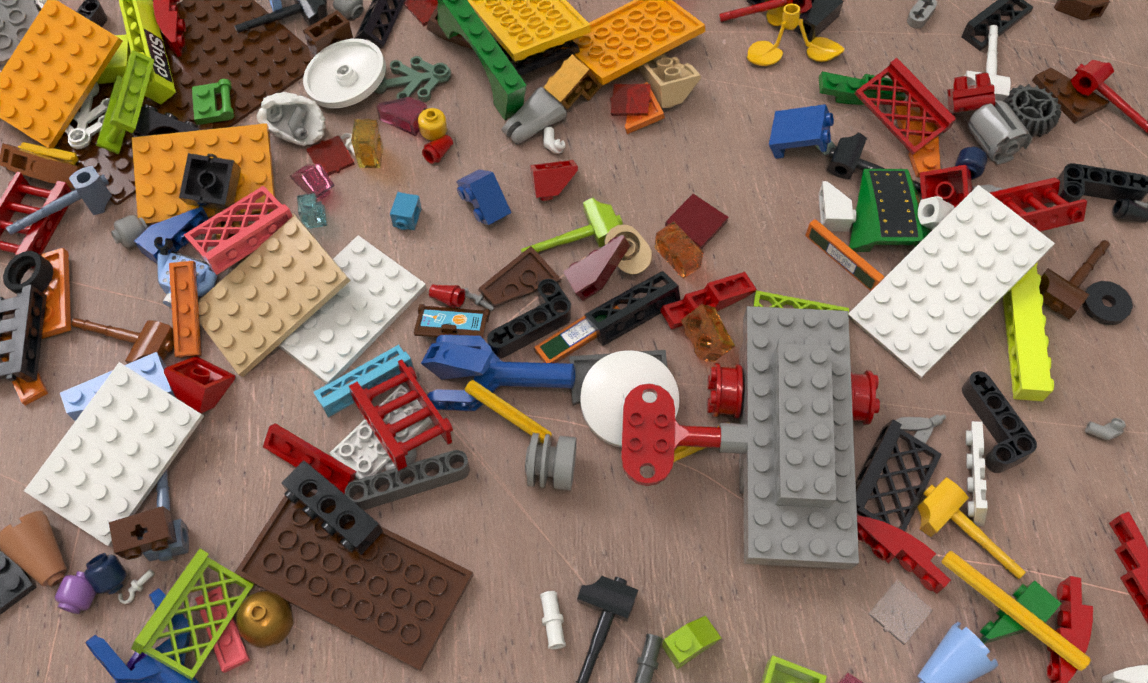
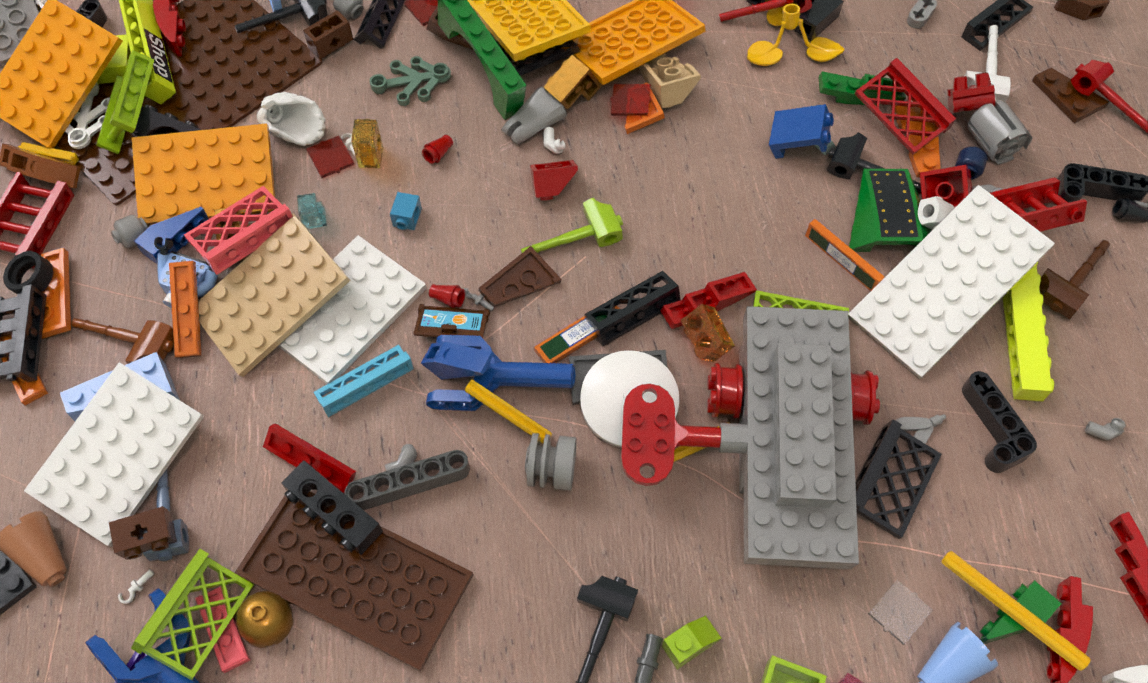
(75, 593): medium lavender head -> none
(87, 186): sand blue piece -> none
(105, 573): dark blue head -> none
(198, 383): red slope -> none
(206, 102): bright green plate -> none
(209, 181): black brick -> none
(296, 125): light grey arm -> none
(313, 179): clear pink slope -> none
(344, 73): white dish -> none
(362, 448): white tile -> none
(386, 432): red fence -> none
(402, 113): clear pink slope -> none
(432, 124): yellow head -> none
(485, 194): blue brick -> none
(505, 341): black beam -> none
(552, 620): white pin -> none
(595, 270): slope -> none
(639, 253): tan piece -> none
(678, 250): clear orange brick -> none
(698, 220): dark red tile -> none
(835, 209): white slope -> none
(912, 554): red slope -> none
(944, 504): yellow piece -> none
(976, 485): white wing -> none
(1031, 105): dark grey gear -> none
(1116, 295): black tile -> none

